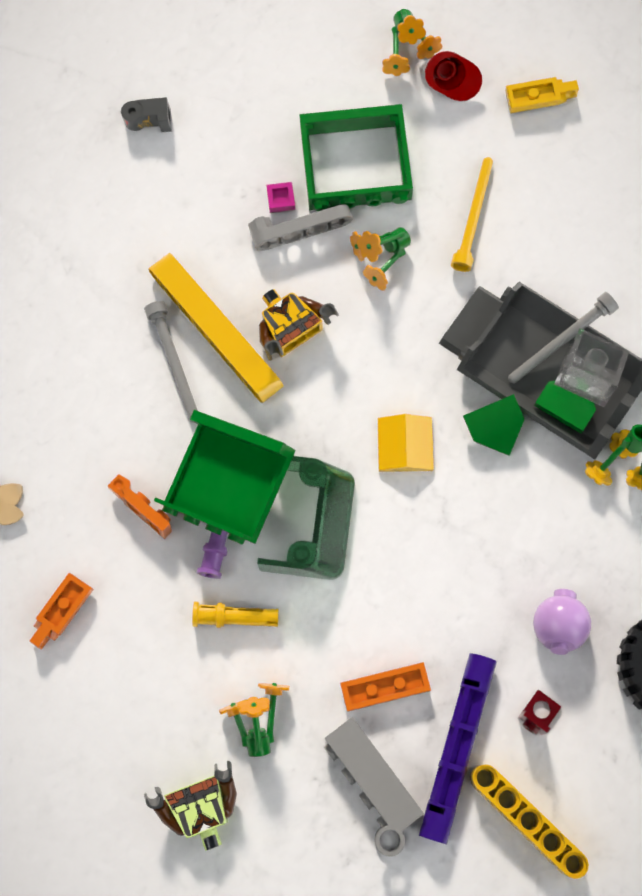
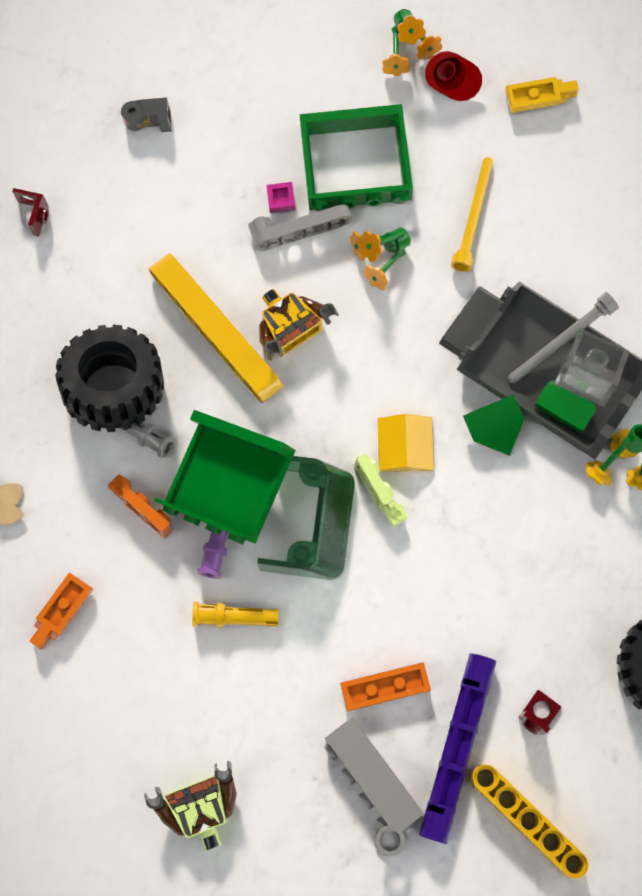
(40, 210): none -> dark red bracket
(107, 348): none -> black tyre
(152, 438): none -> light grey pin
(157, 314): light grey piece -> none
(258, 739): plant -> none
(379, 491): none -> yellowish green hinge
(562, 622): lavender brick -> none

